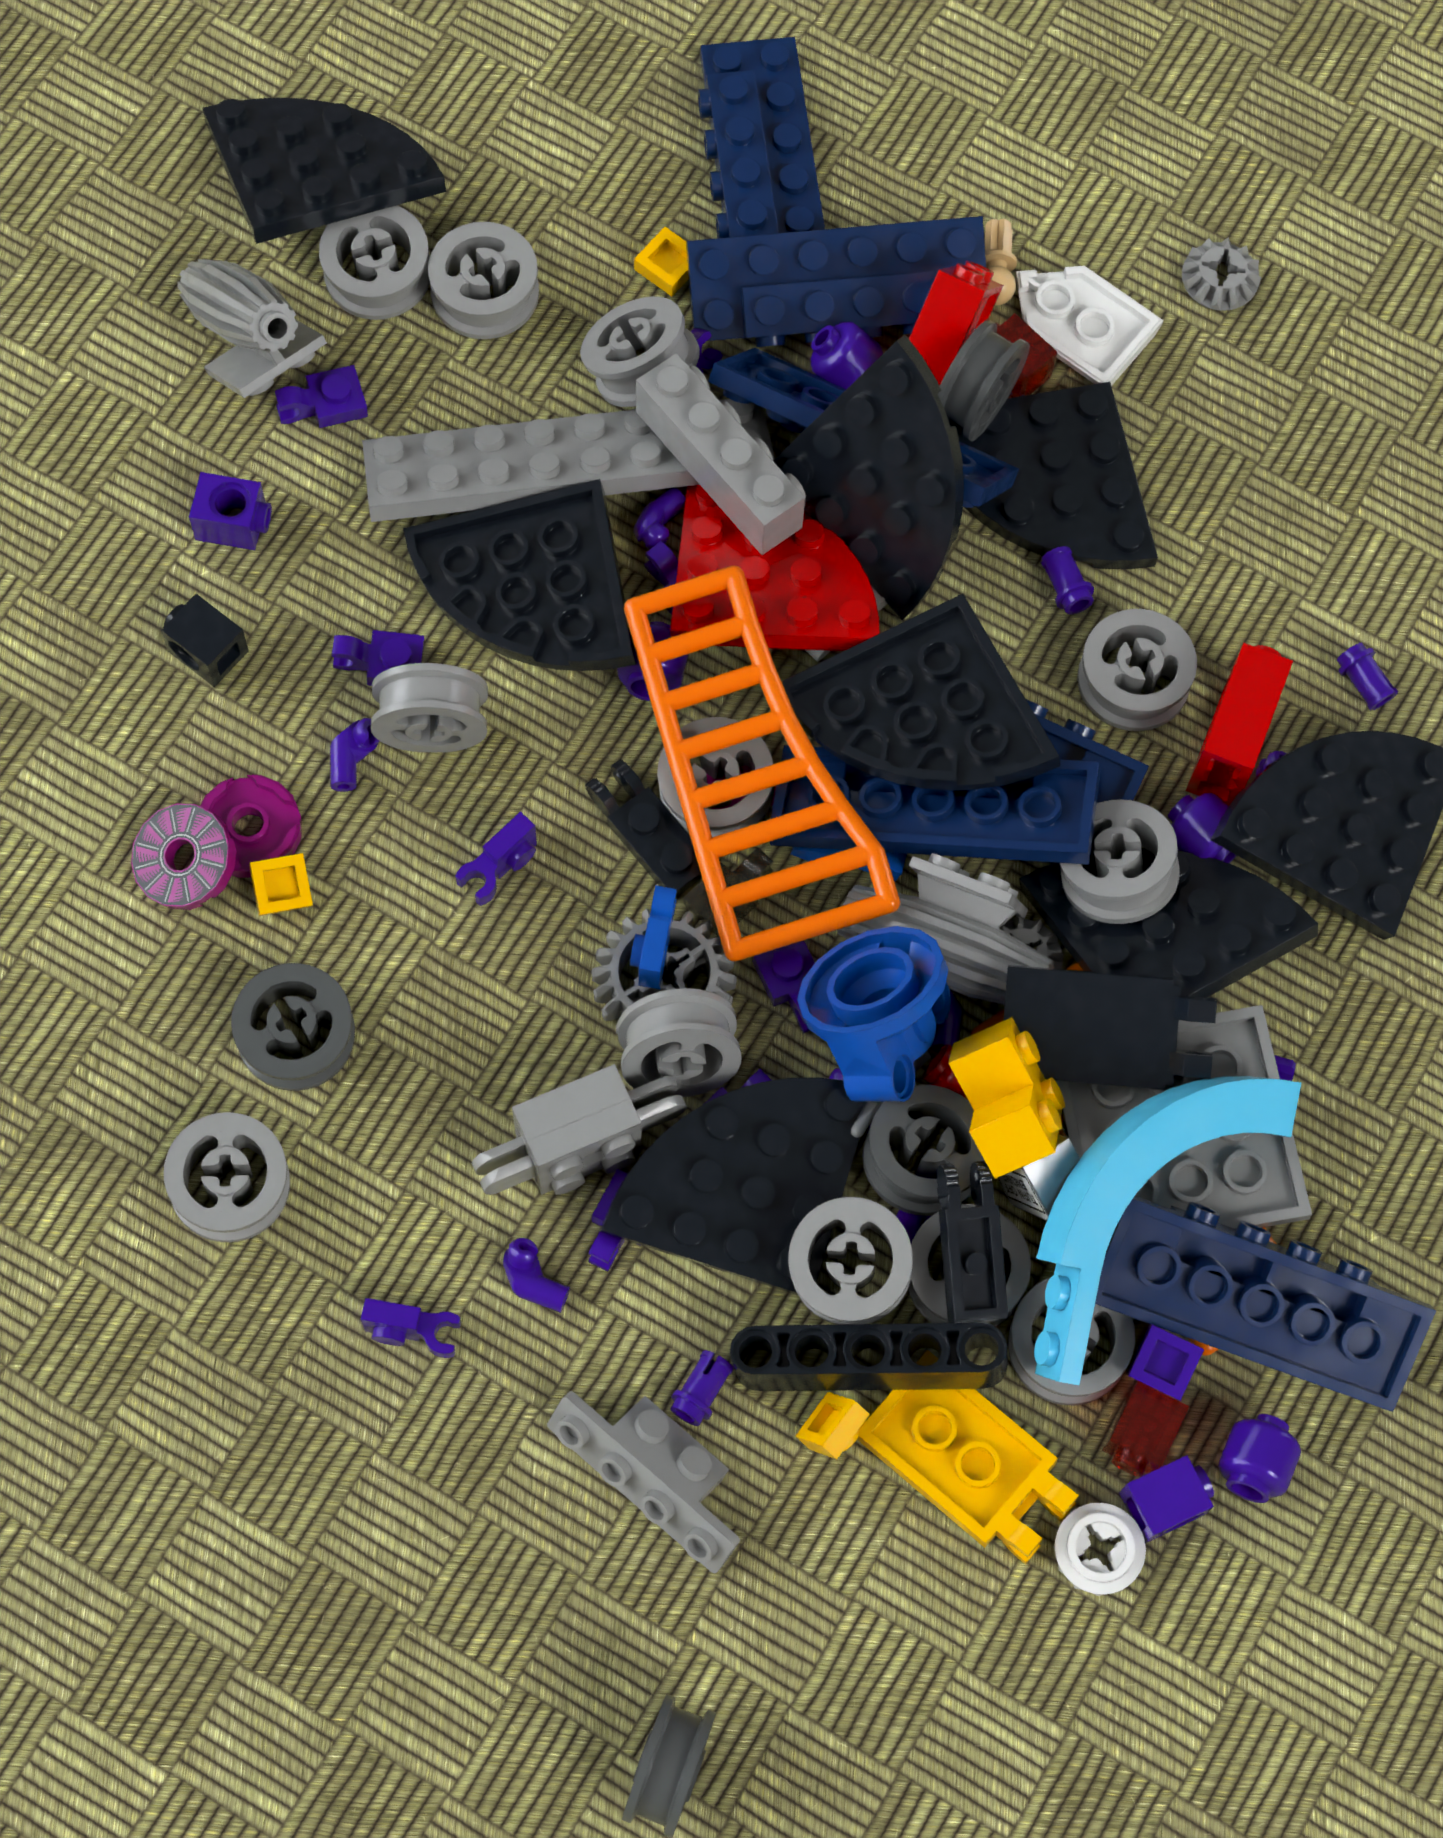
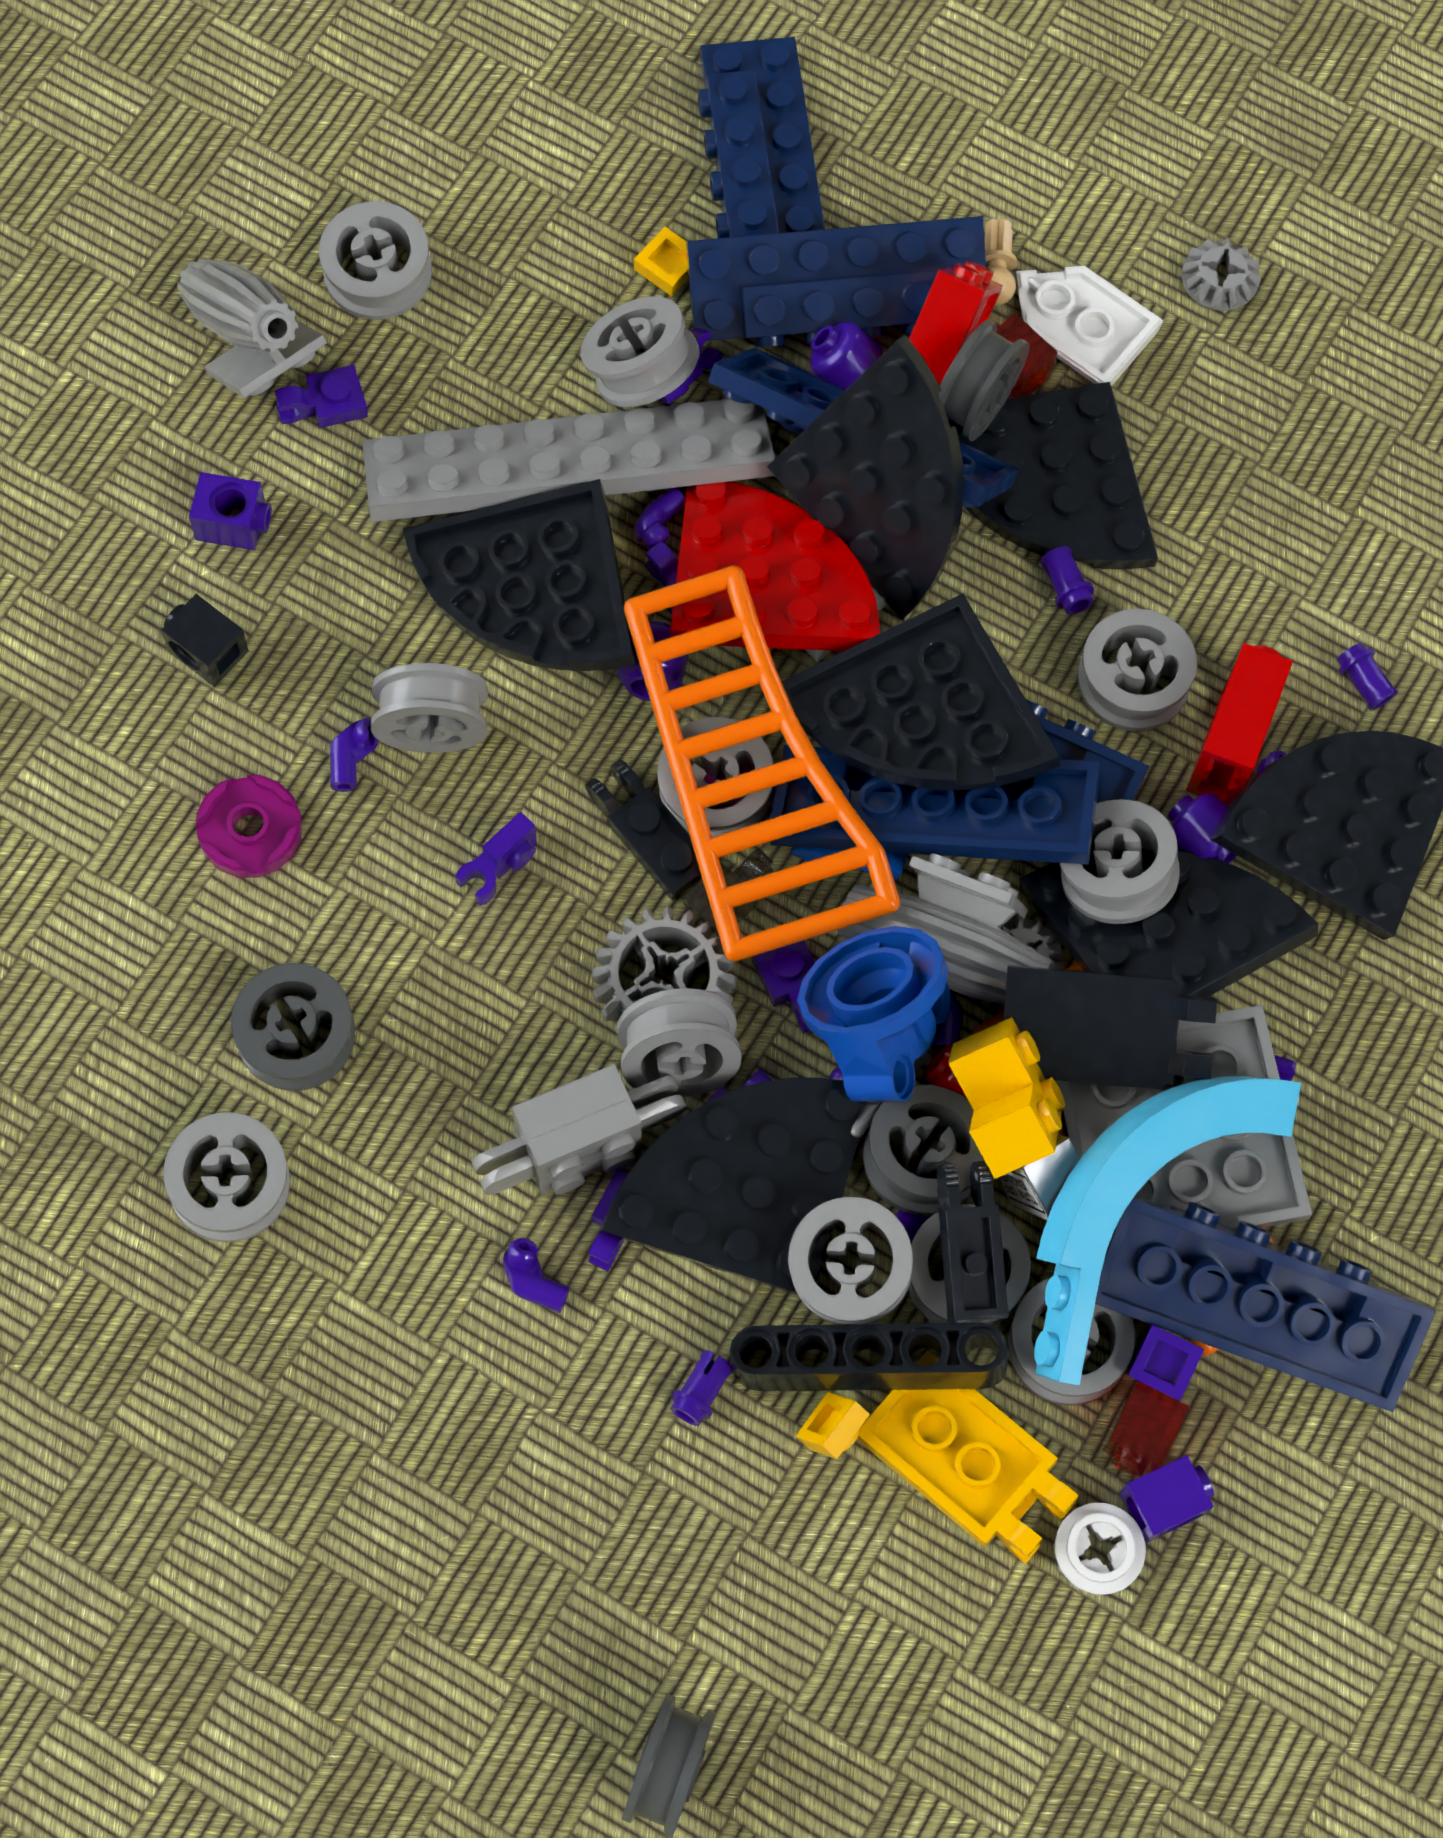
(155, 852): tile -> none
(280, 884): yellow plate -> none
(315, 163): black plate -> none
(383, 653): dark purple plate -> none
(395, 1322): dark purple plate -> none
(501, 260): light grey wheel -> none
(651, 949): blue plate -> none
(655, 1469): light grey bracket -> none
(720, 453): light grey brick -> none
(1259, 1458): dark purple head -> none

